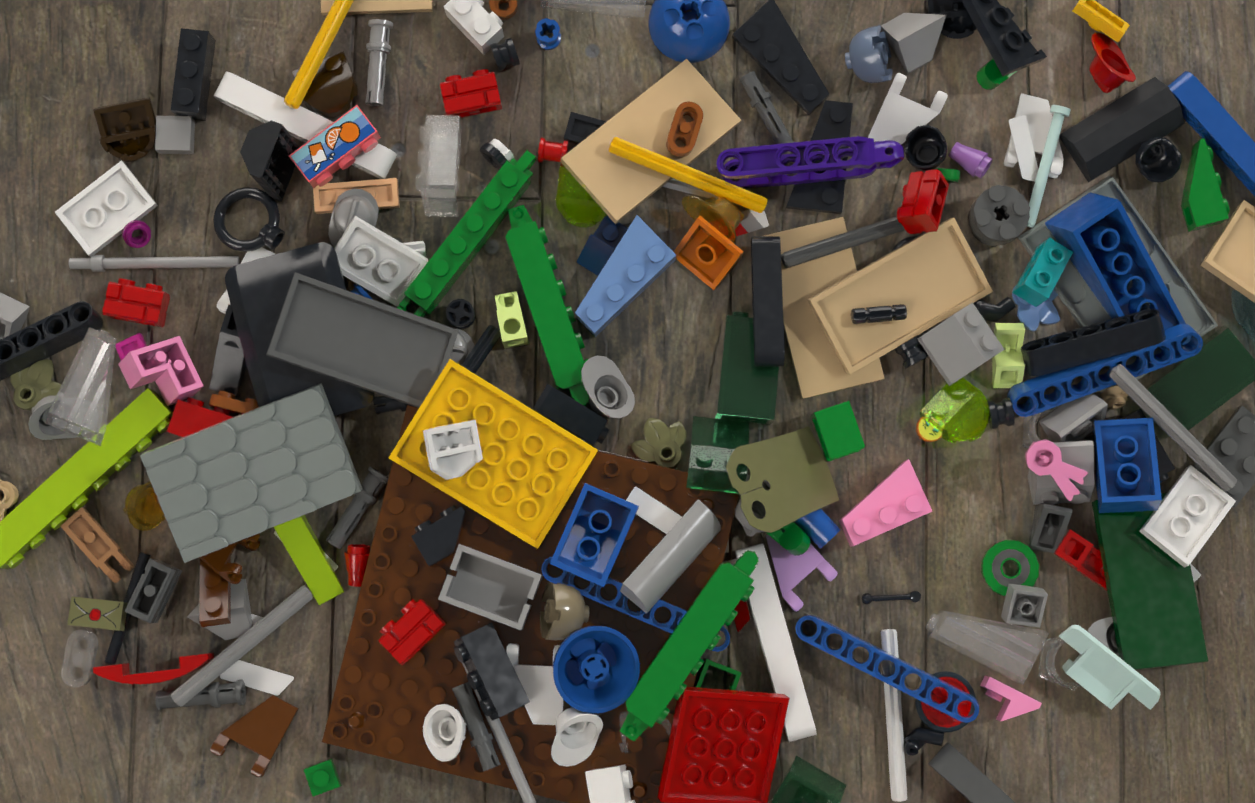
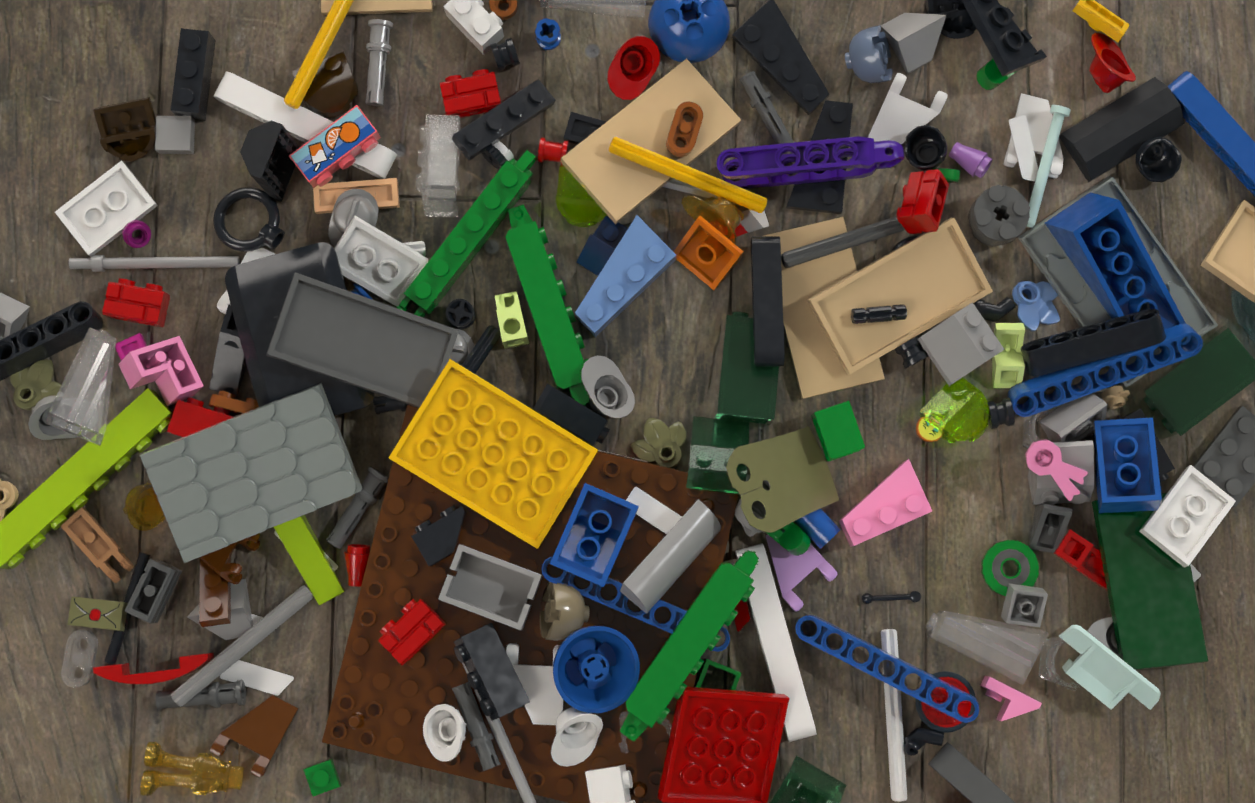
(206, 775): none -> clear yellow piece
(453, 448): white slope -> none
(503, 119): none -> black plate
(633, 67): none -> red piece
(1042, 272): teal brick -> none
(1172, 427): light grey axle -> none
(1202, 197): green slope -> none

